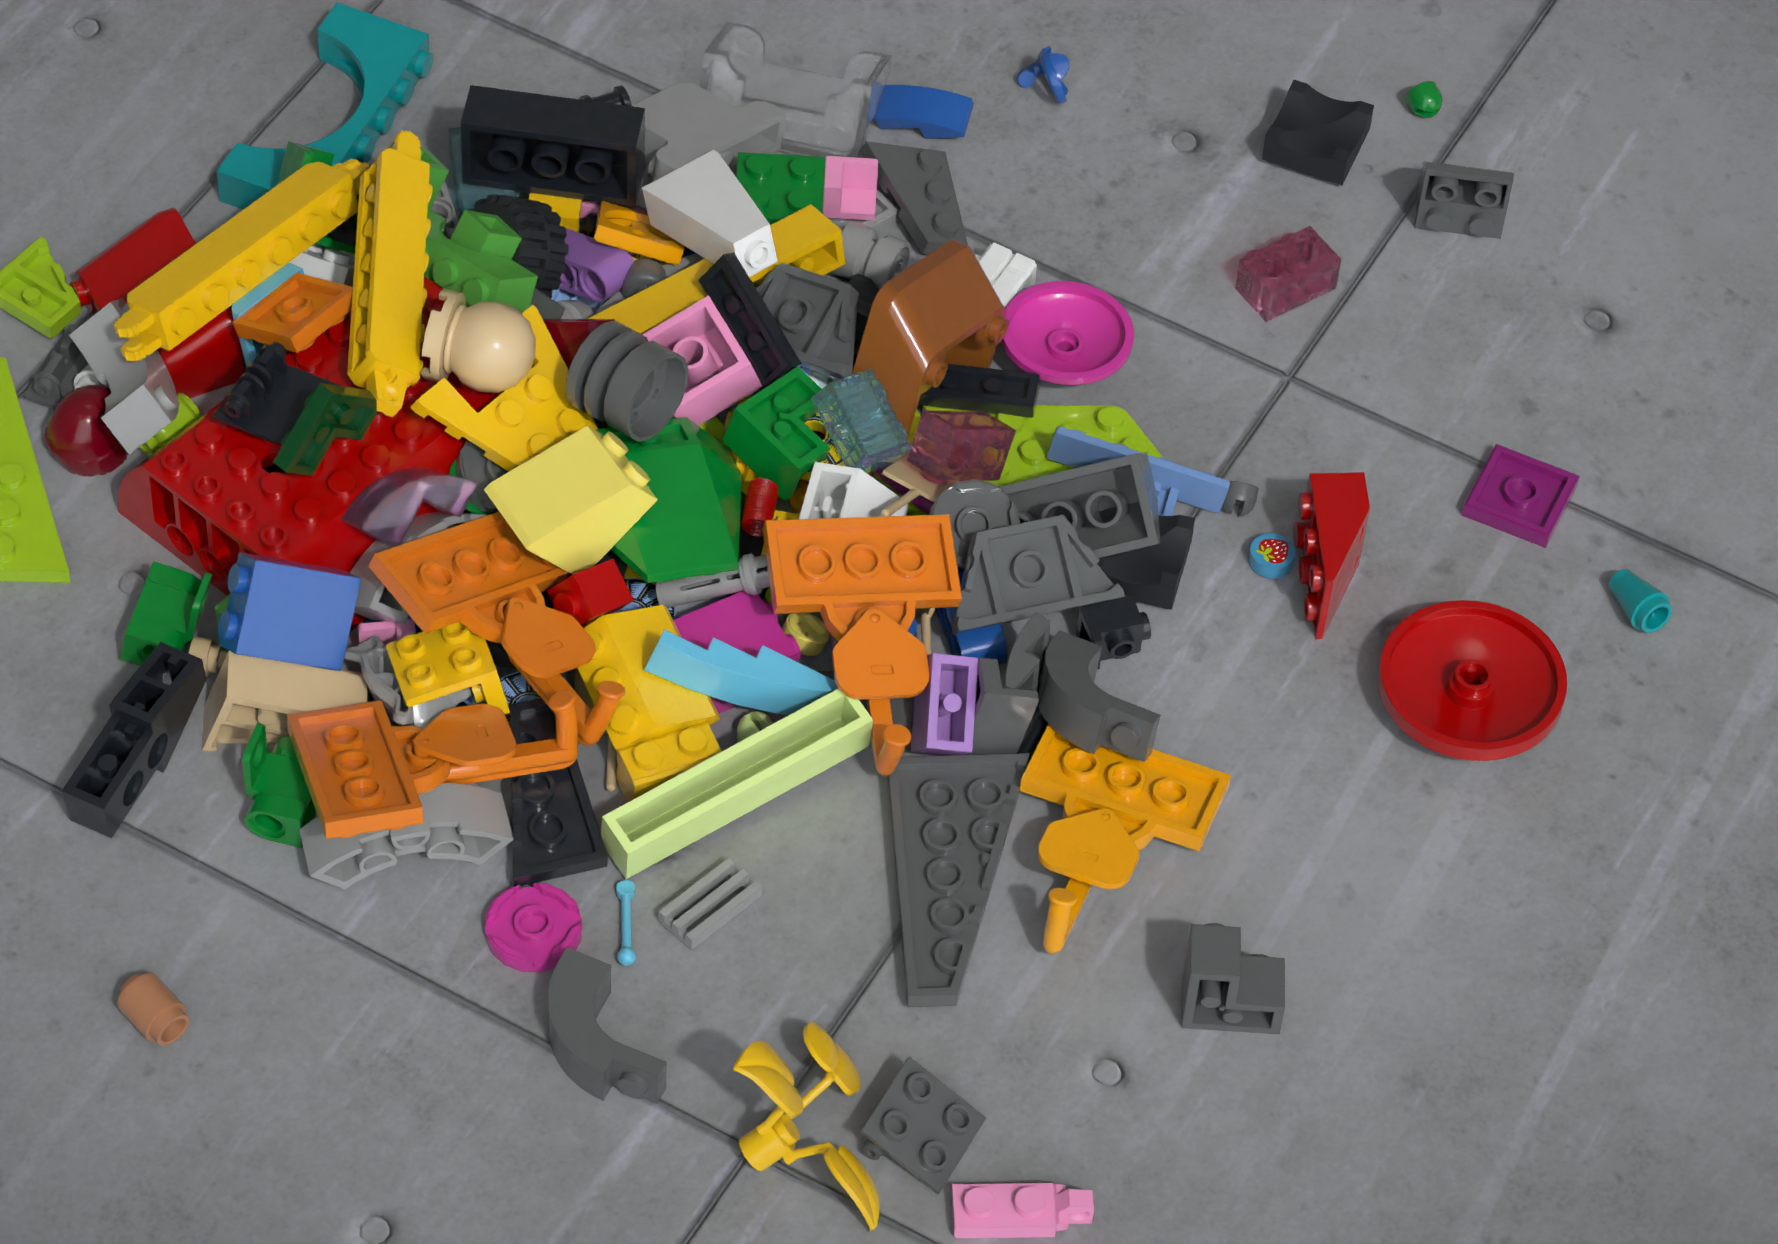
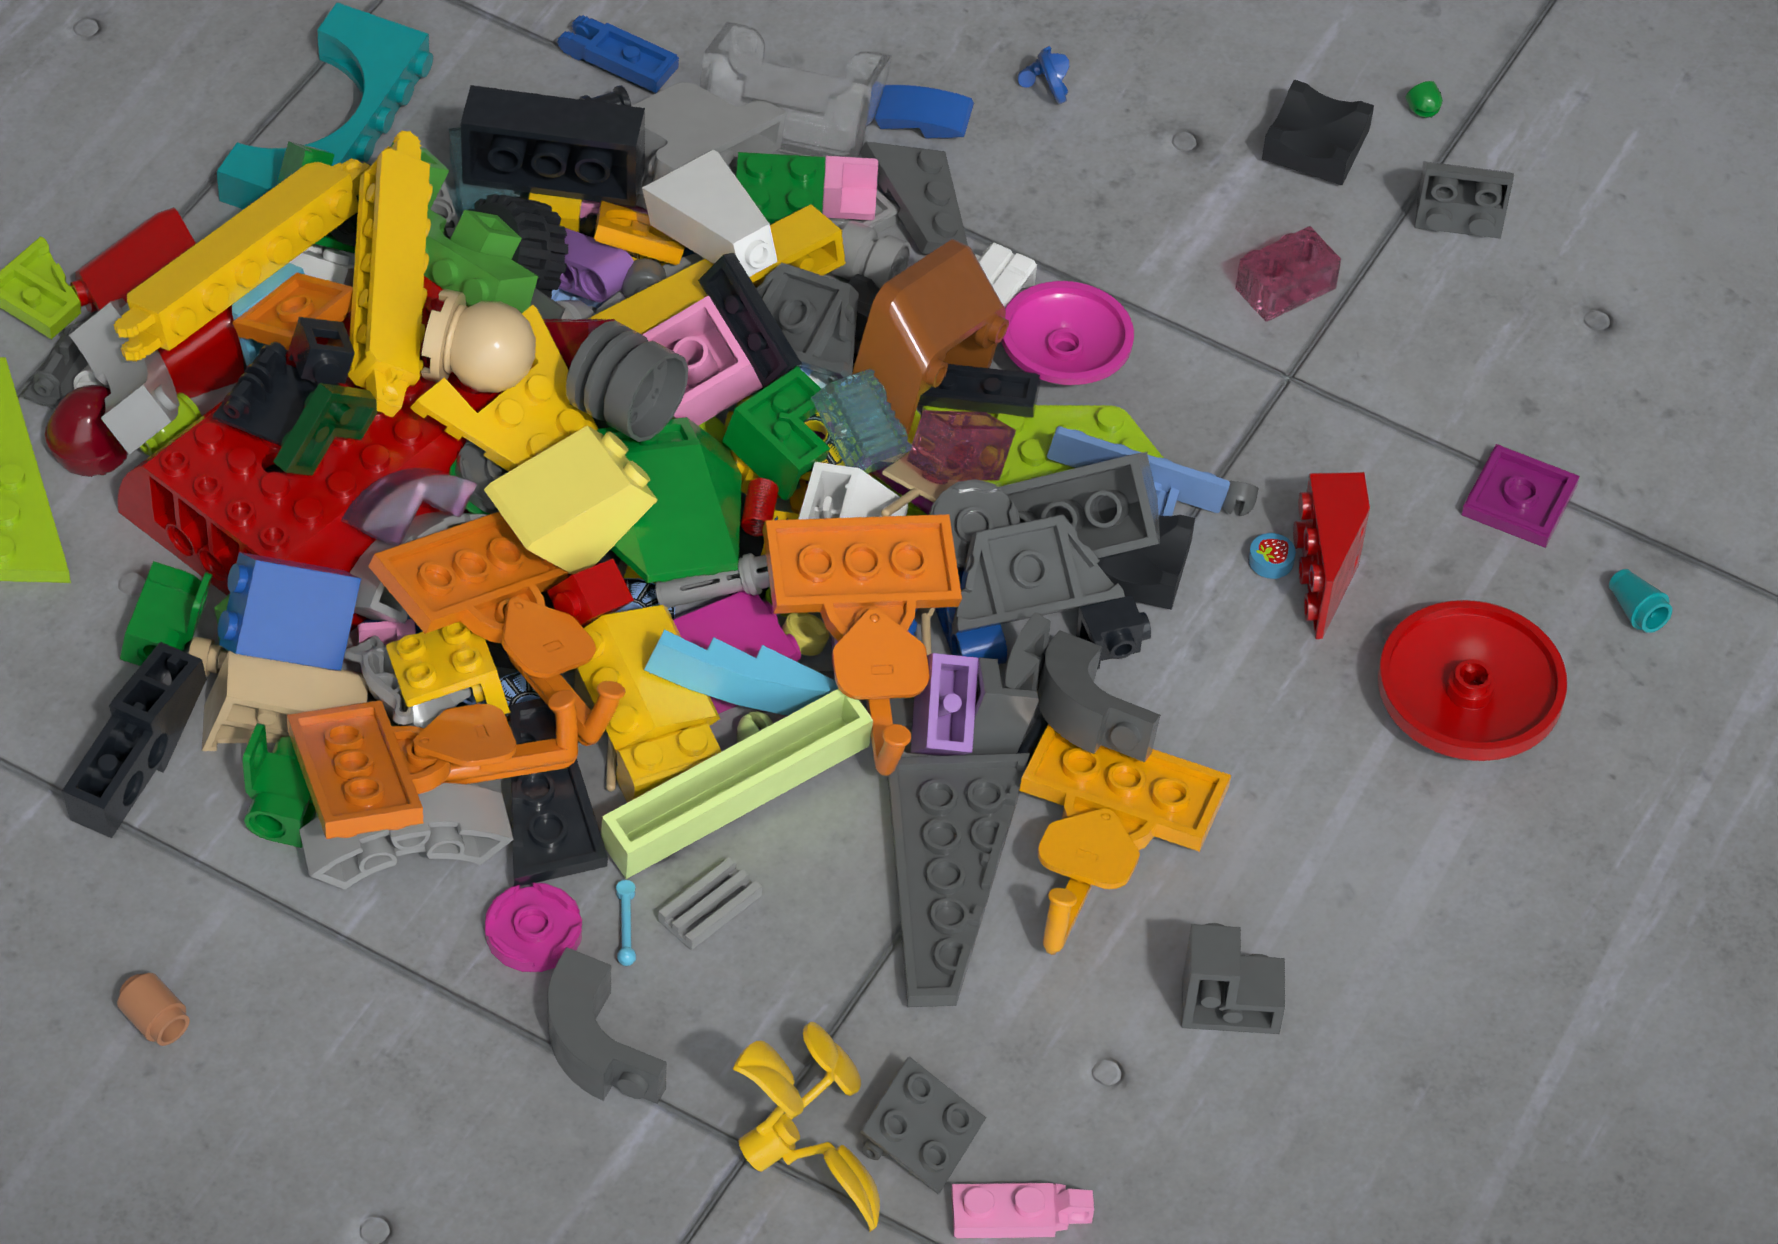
(317, 361): none -> black brick
(619, 52): none -> blue hinge

